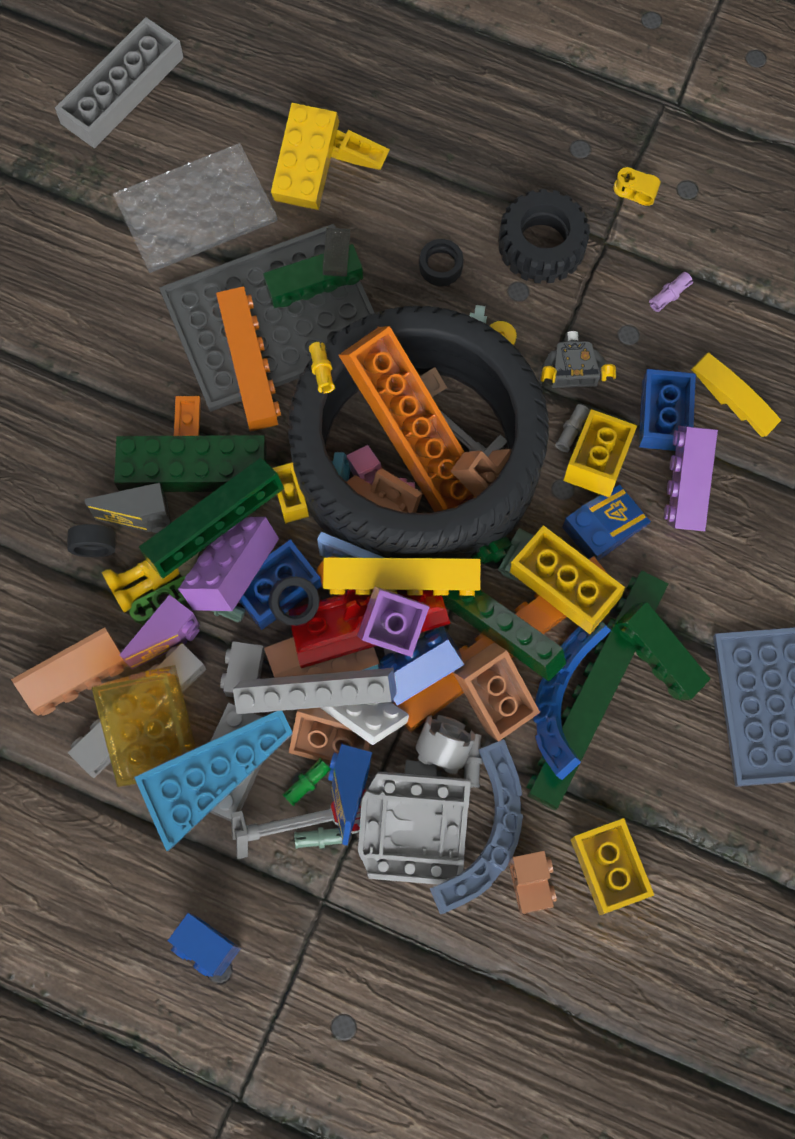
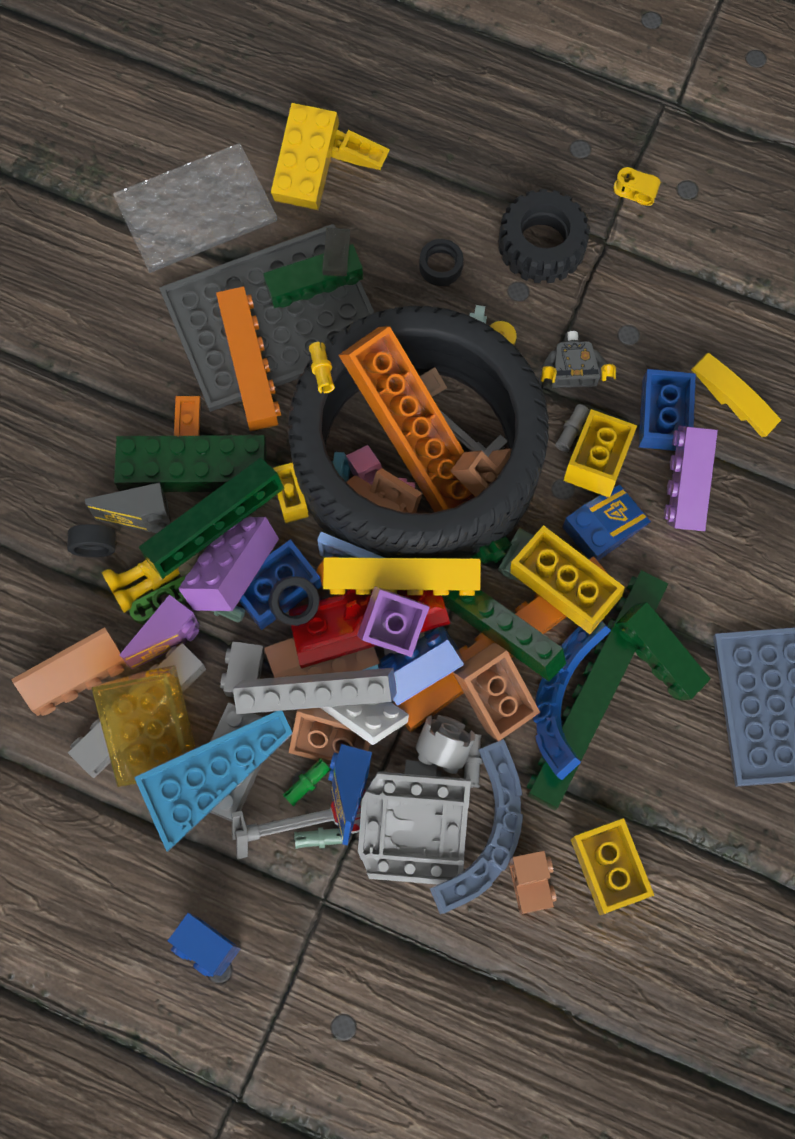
(119, 82): light grey brick -> none
(670, 291): lavender pin -> none

